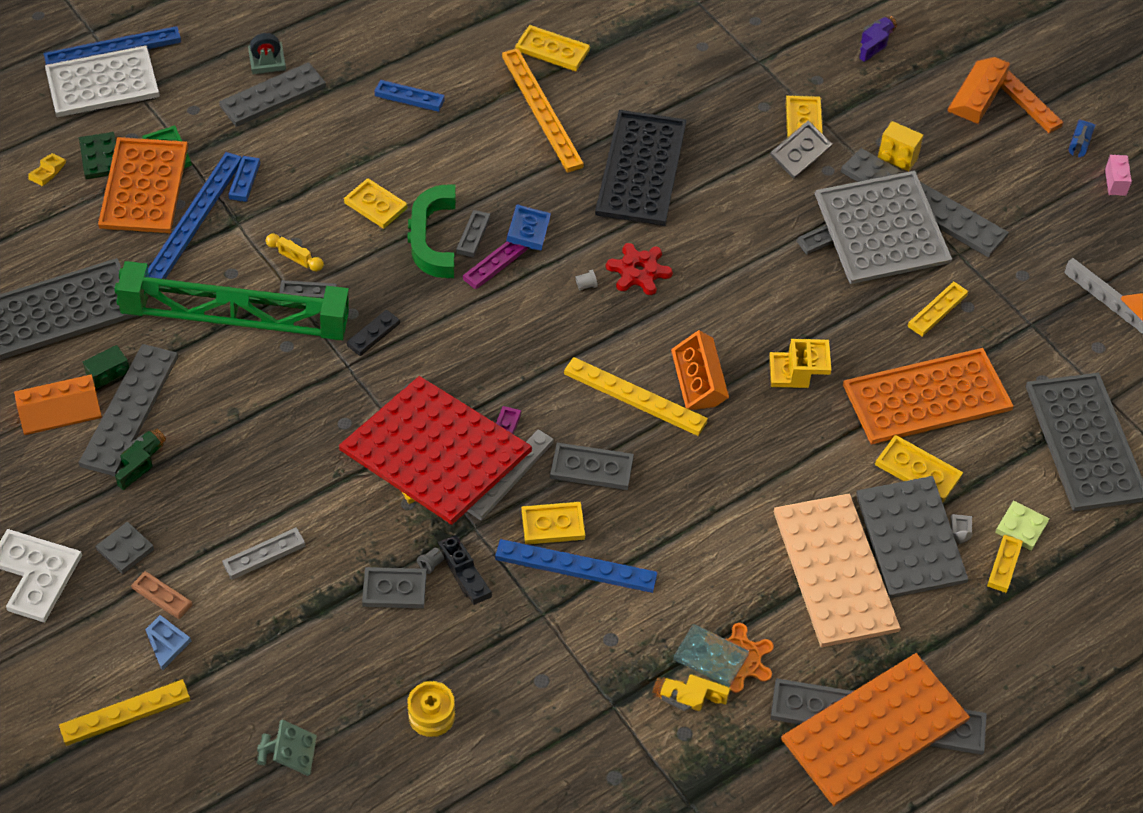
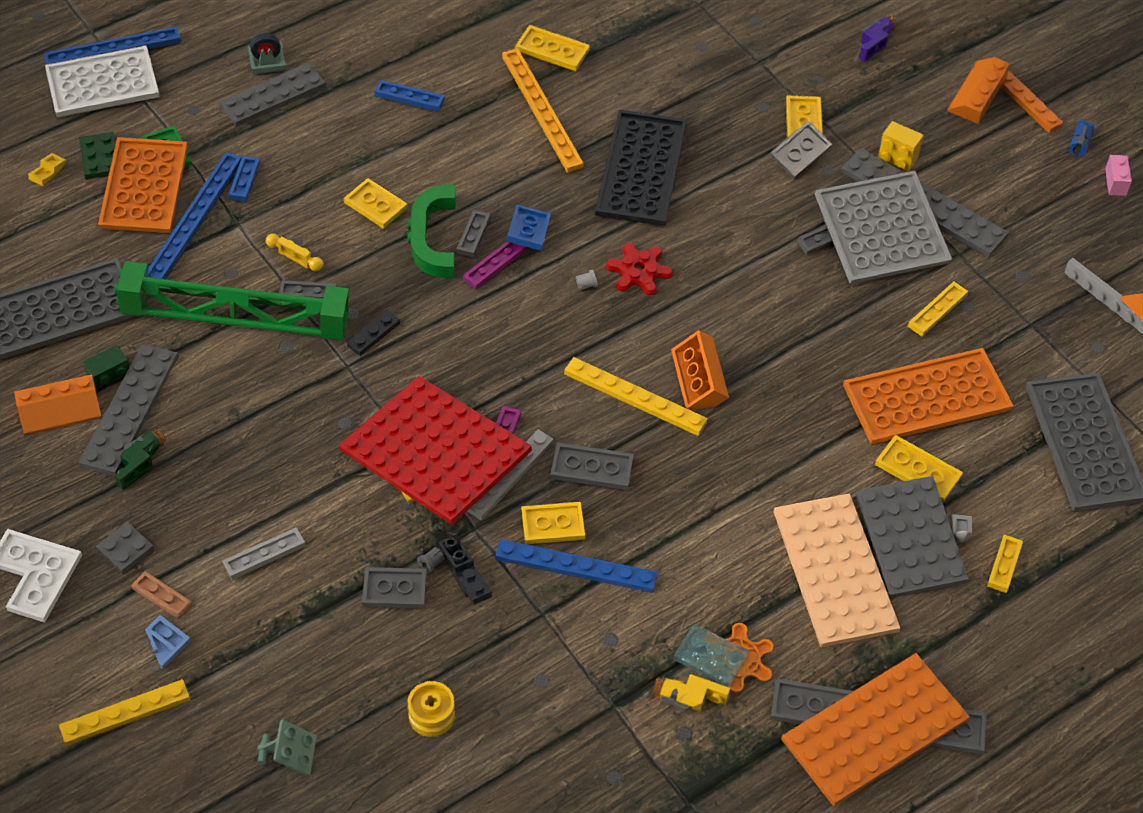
(803, 359): yellow bracket -> none
(1022, 524): yellowish green plate -> none

